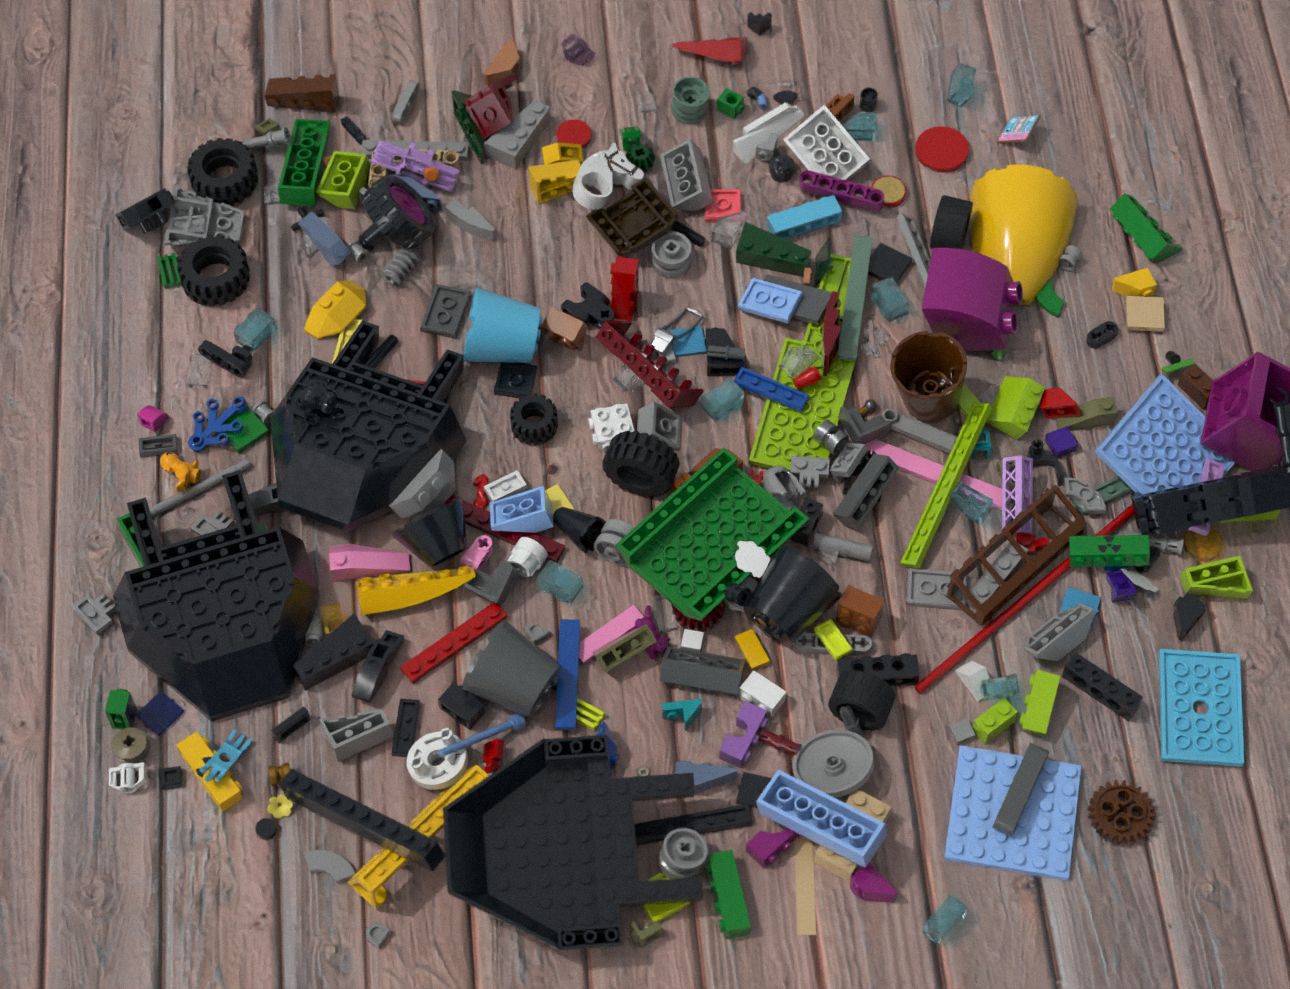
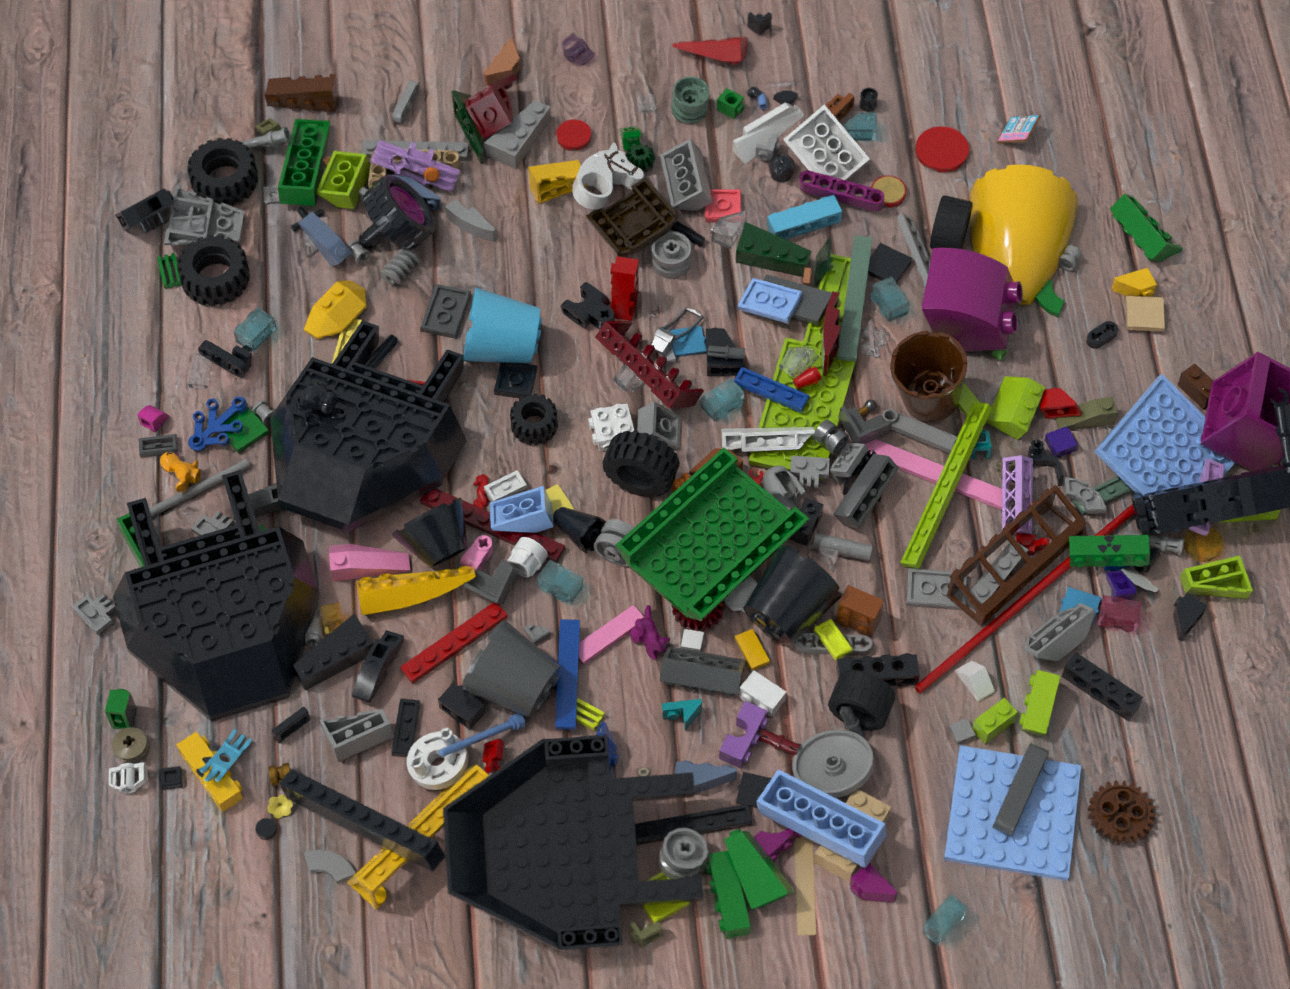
(159, 713): clear blue piece -> none
(353, 130): black axle -> none
(377, 934): light grey tile -> none
(428, 489): light grey wedge -> none
(562, 152): yellow slope -> none
(565, 328): slope -> none
(624, 647): olive slope -> none
(663, 614): clear tile -> none
(738, 594): black wheel -> none
(751, 558): white sticker -> none
(756, 871): none -> green slope
(765, 438): none -> white wedge
(961, 85): clear light blue brick -> none
(971, 502): clear light blue slope -> none
(999, 687): clear light blue slope -> none
(1119, 613): none -> clear pink brick
(1176, 365): piece -> none
(1204, 678): medium azure plate -> none

